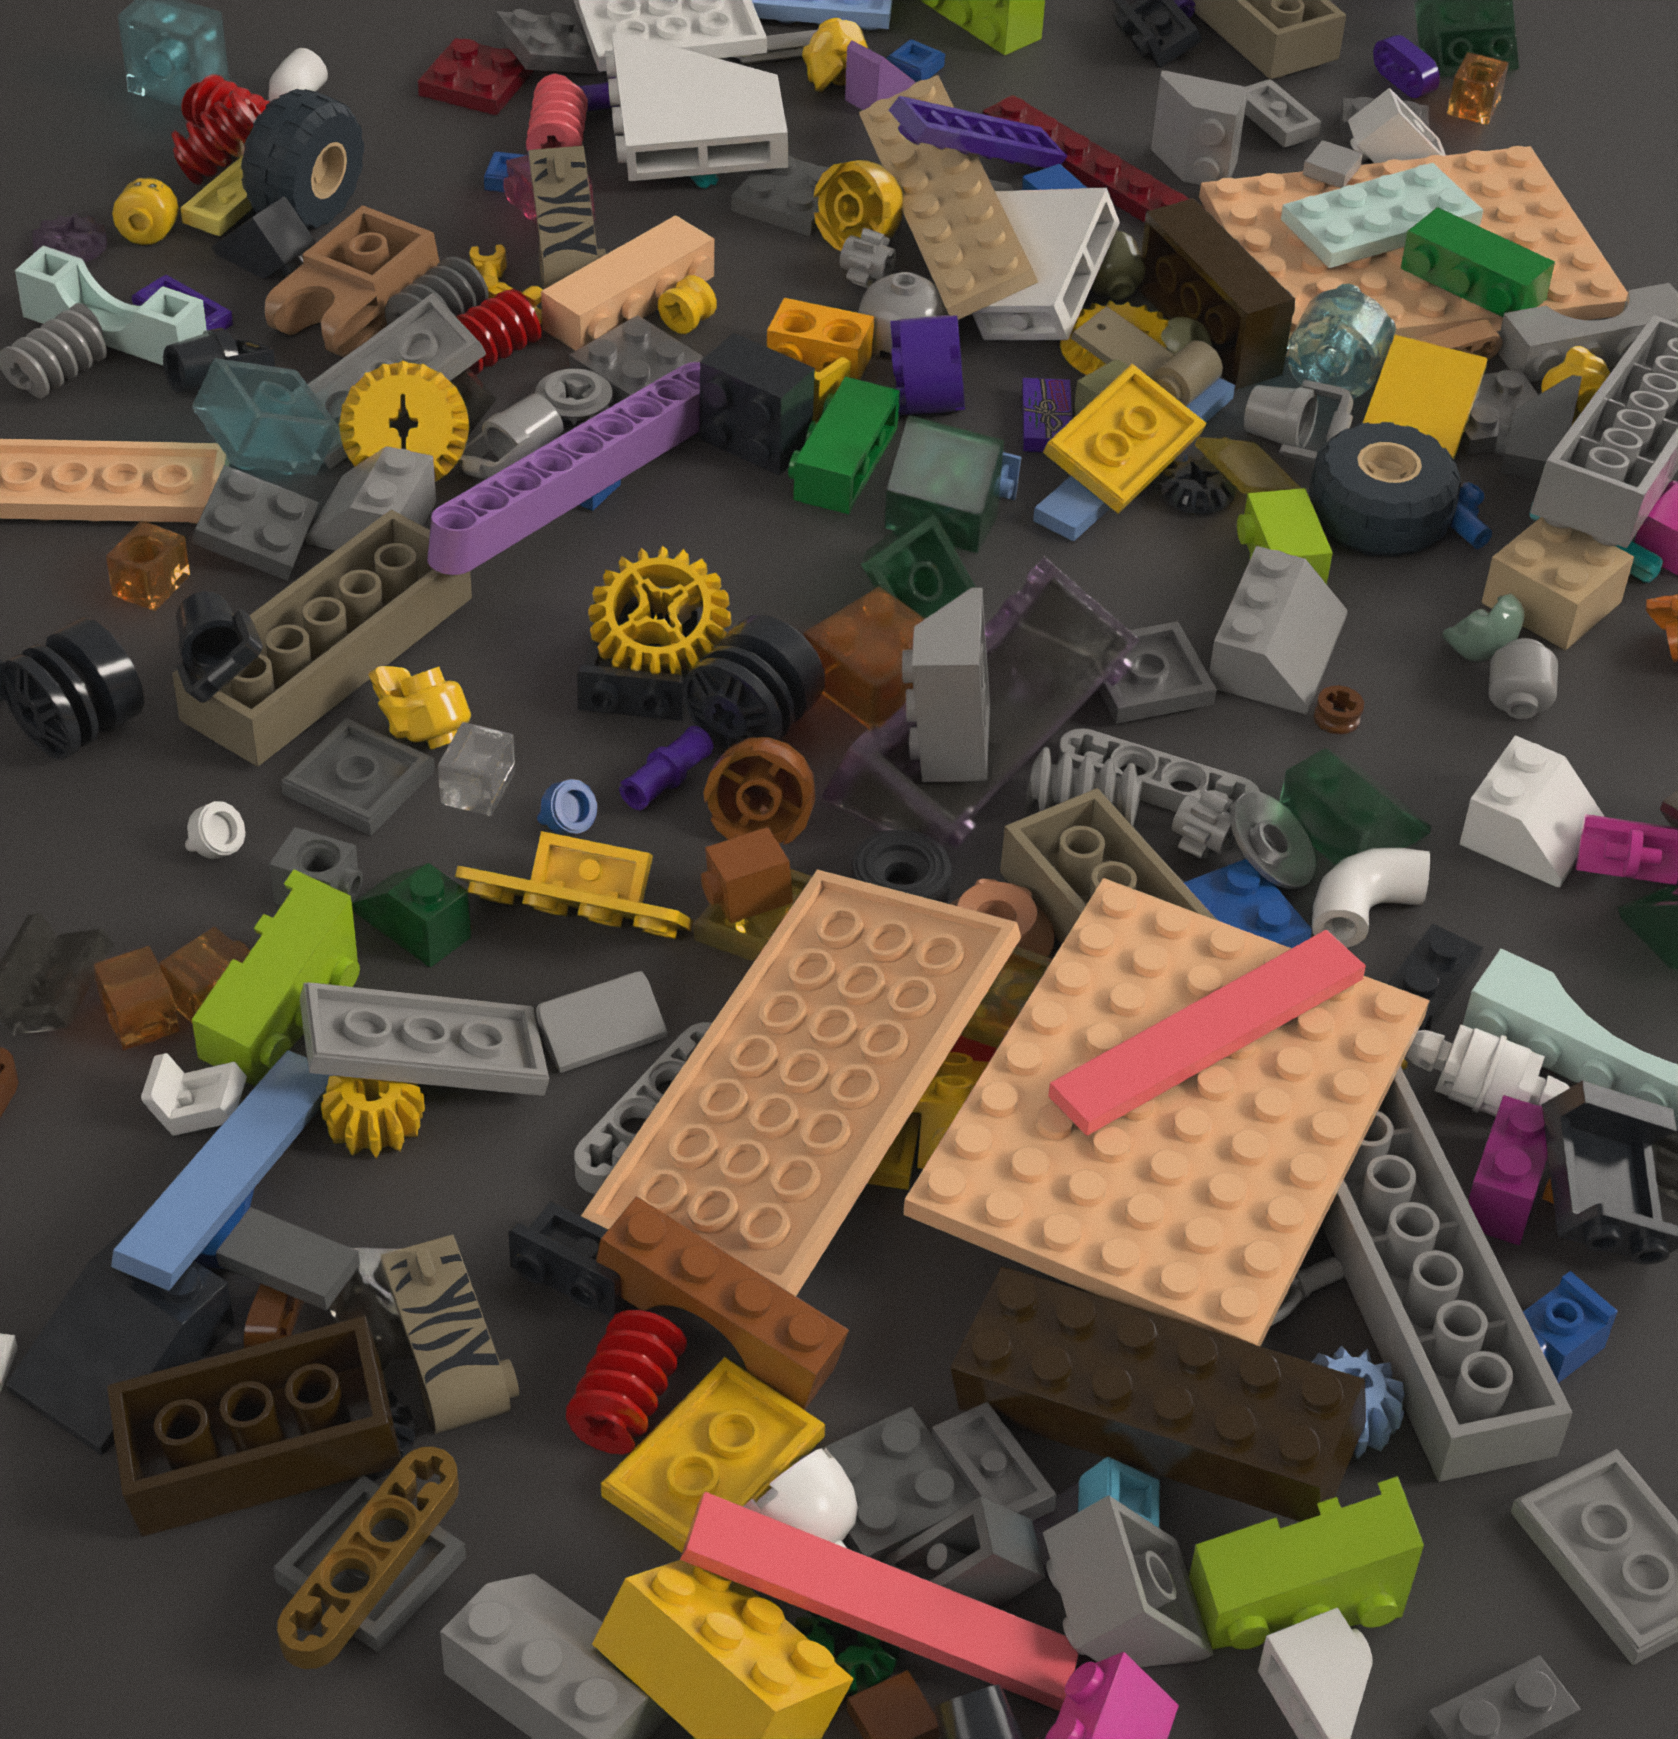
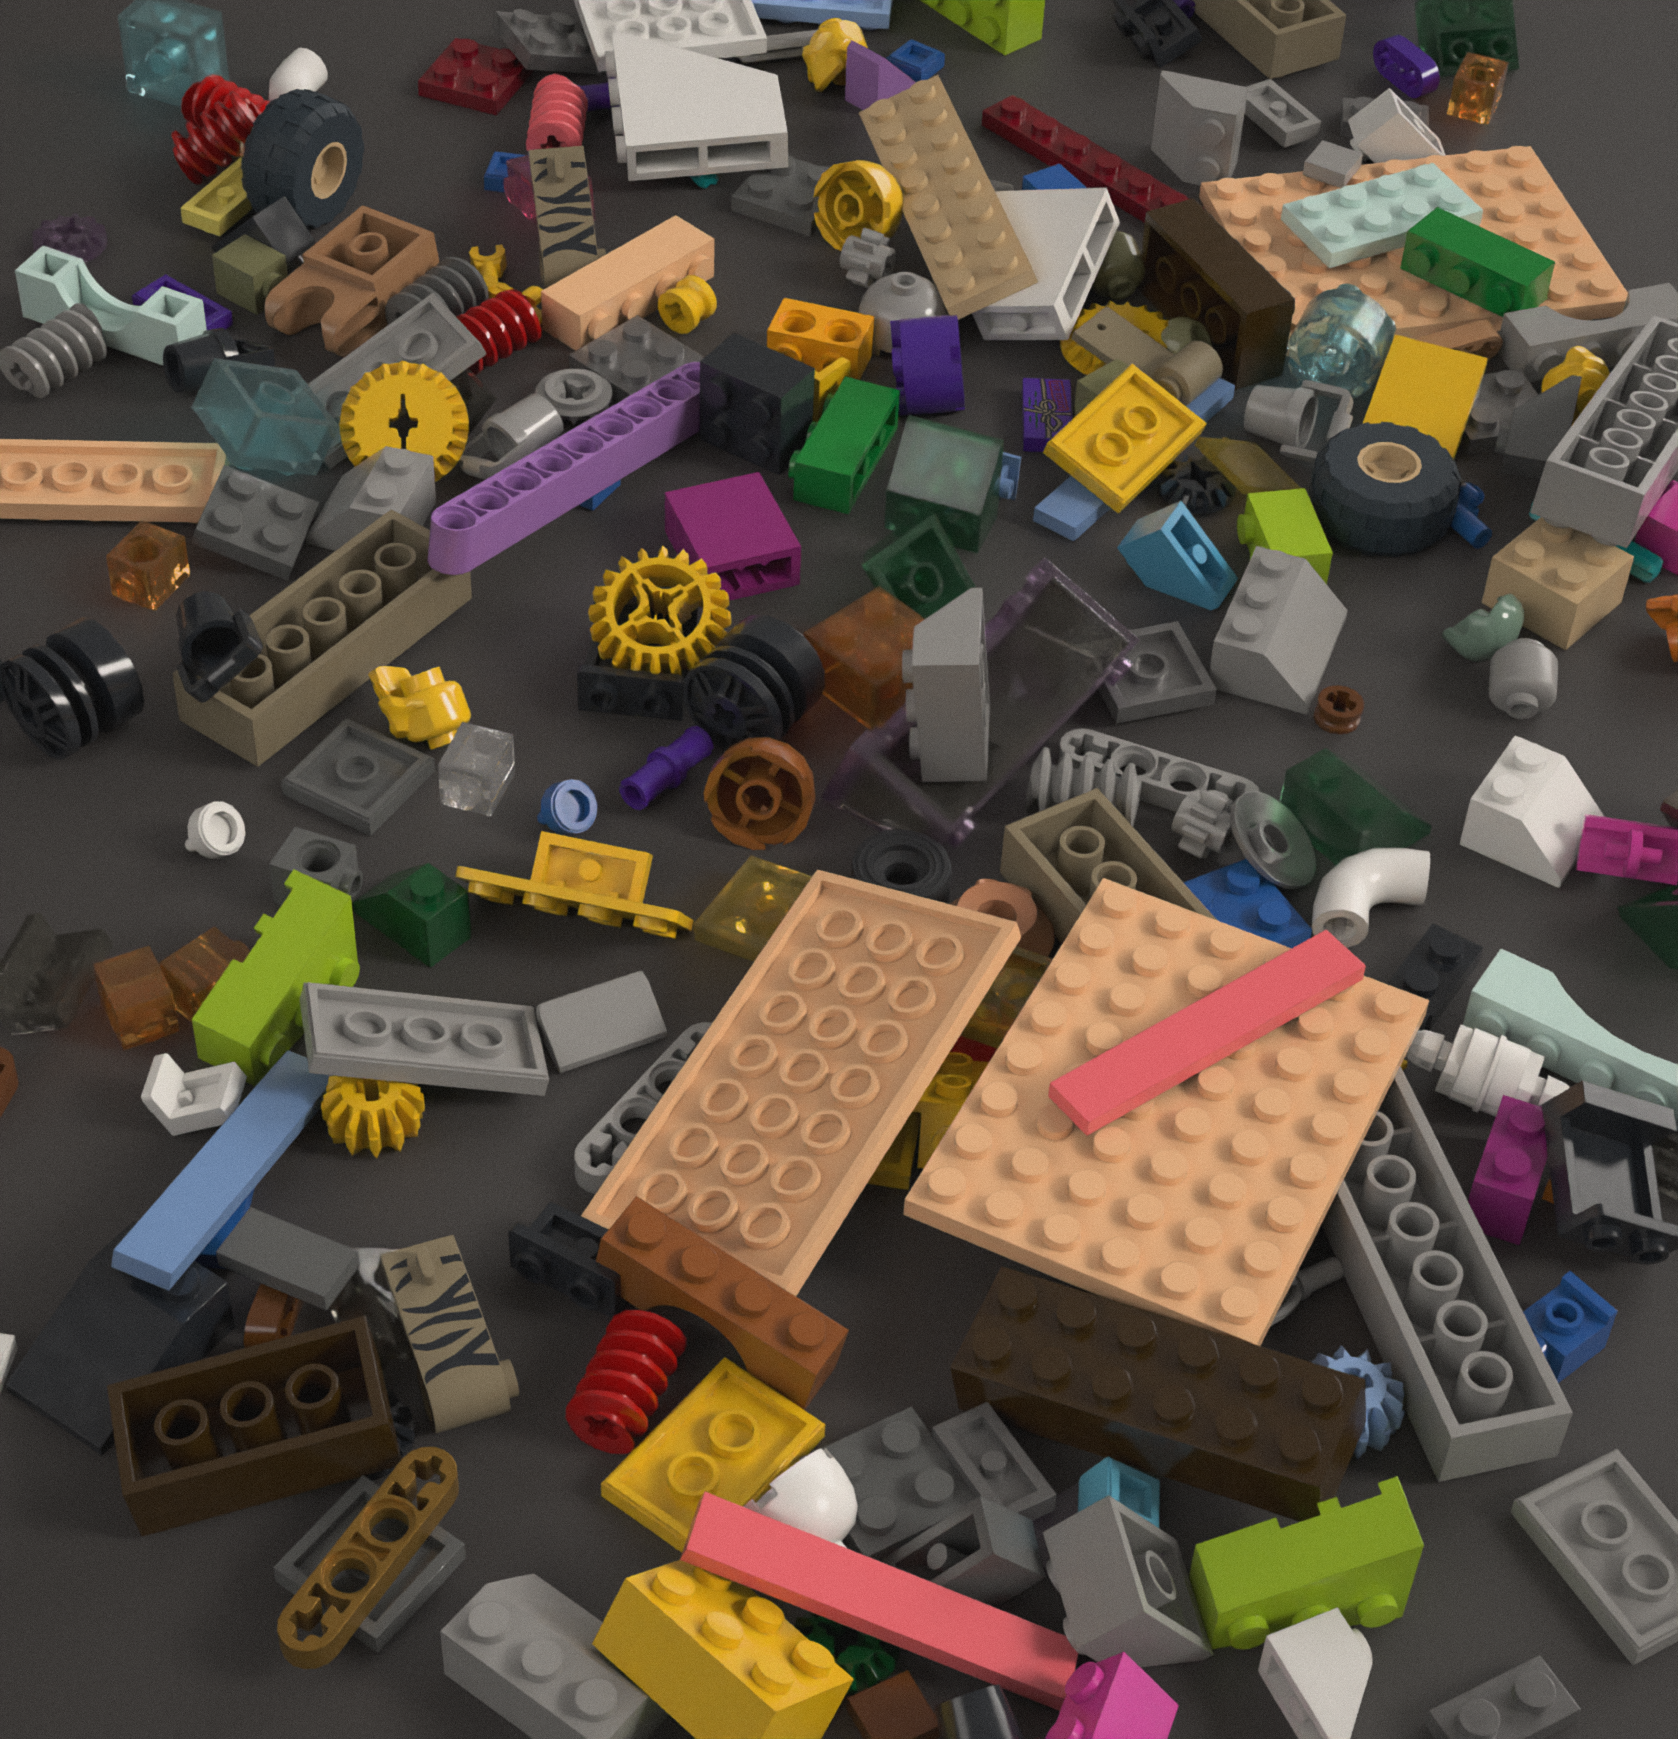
(149, 208): yellow head -> none
(248, 272): none -> olive brick
(736, 533): none -> magenta brick
(747, 875): dark orange brick -> none
(975, 133): dark purple plate -> none
(1177, 557): none -> dark azure slope

